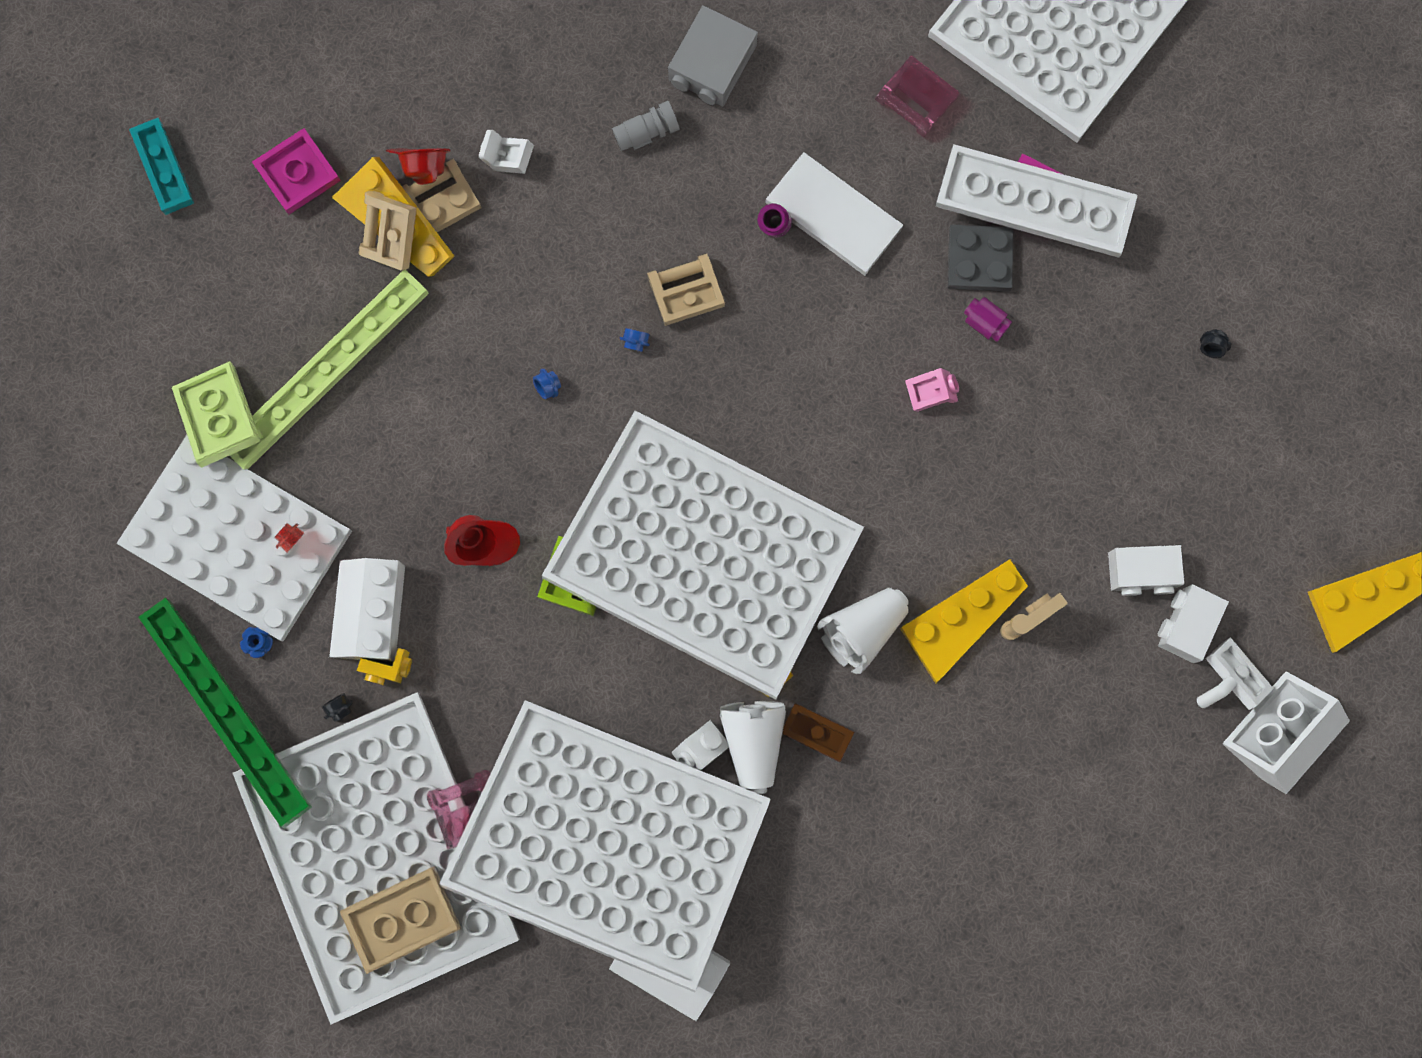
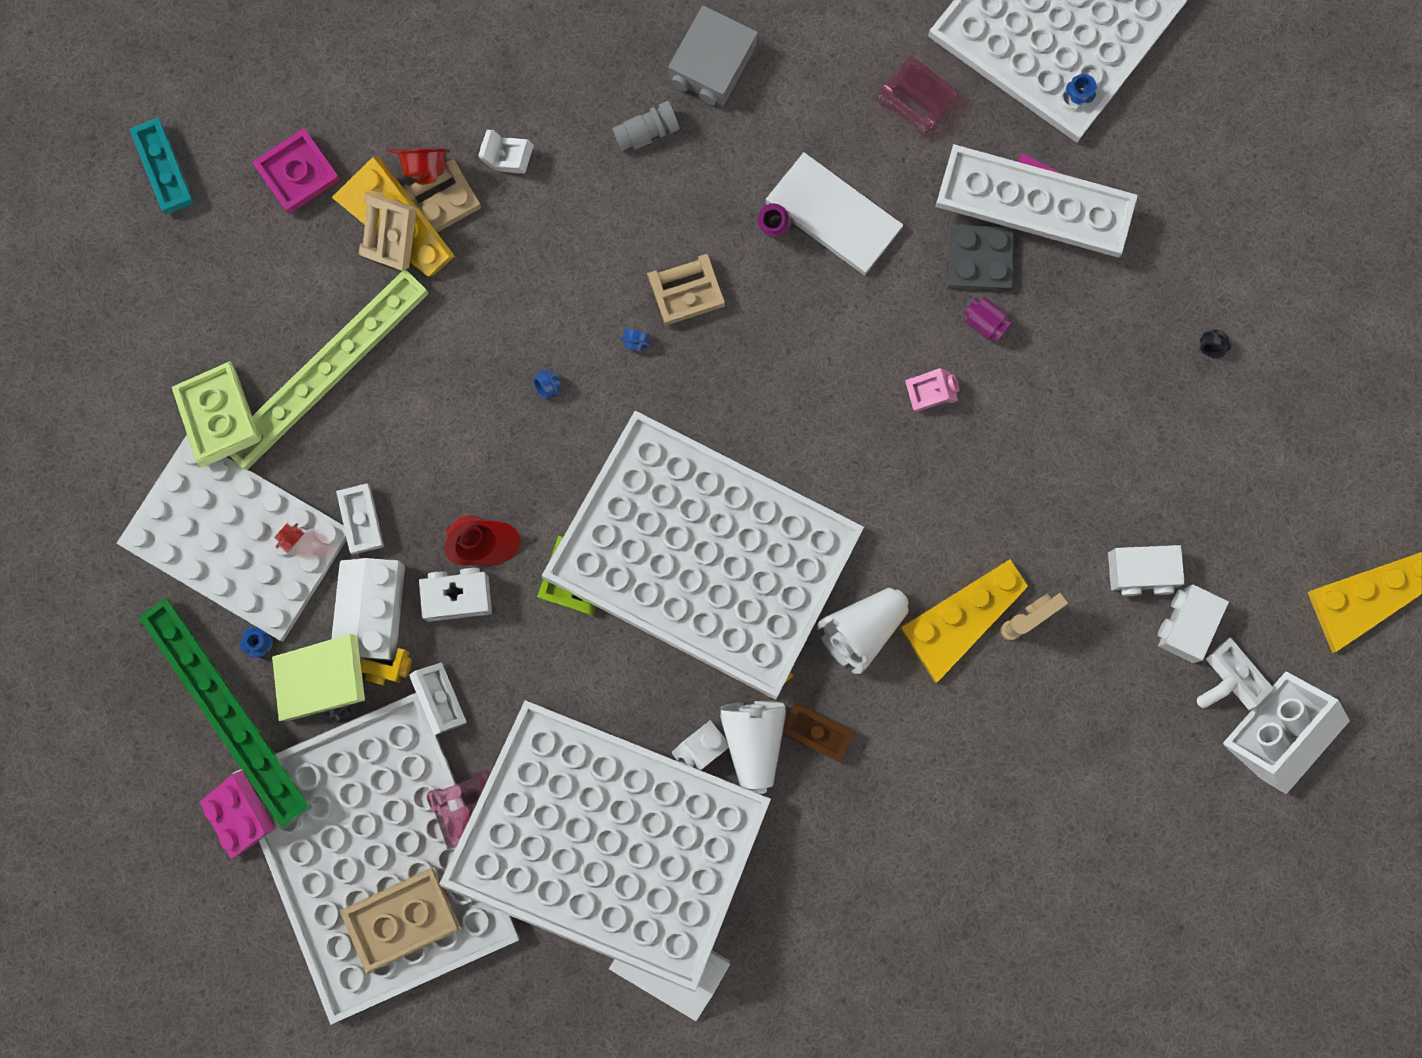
(236, 814): none -> dark pink plate
(318, 678): none -> yellowish green tile
(360, 519): none -> white plate
(437, 698): none -> white plate
(439, 606): none -> white brick
(1082, 81): none -> blue plate

